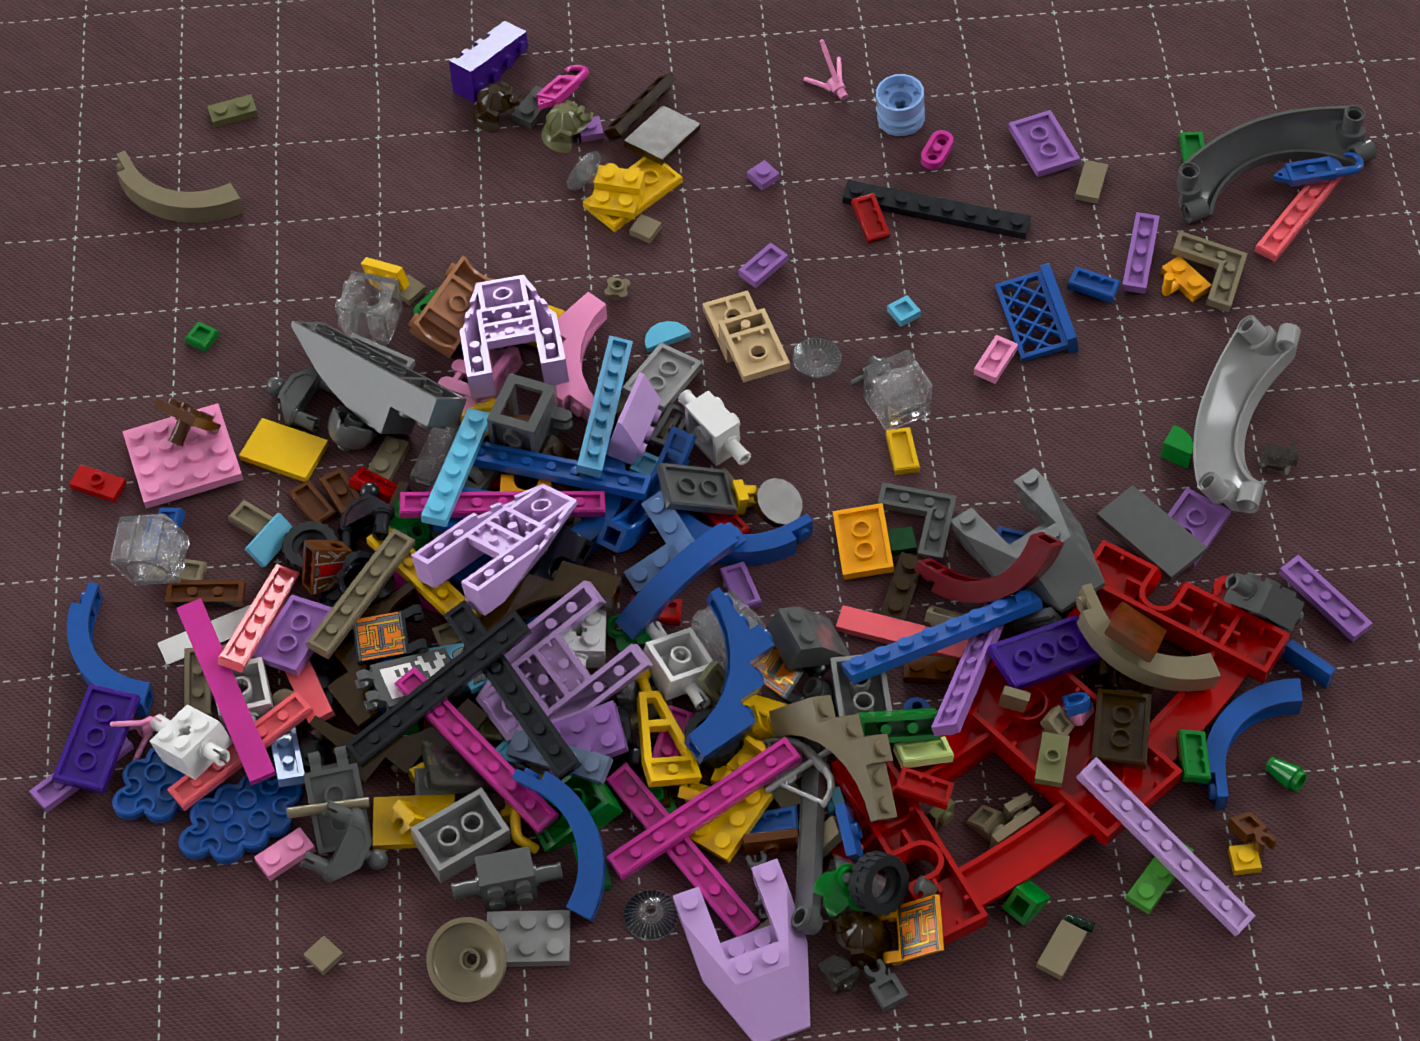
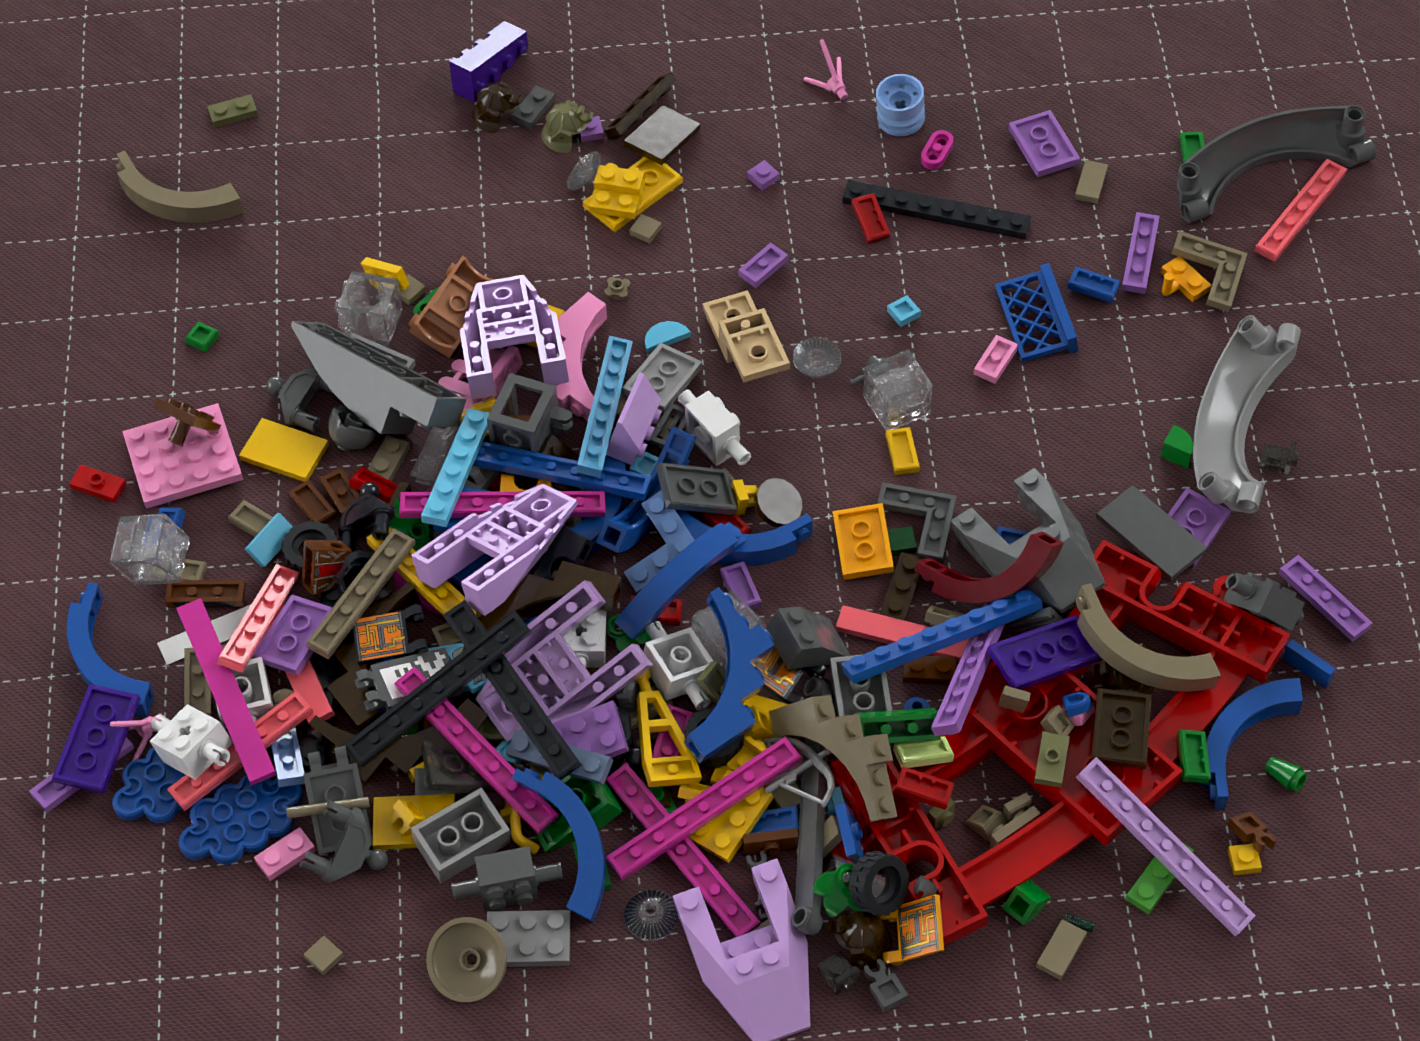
(561, 87): dark pink plate -> none
(1135, 632): reddish brown tile -> none
(1317, 170): blue plate -> none

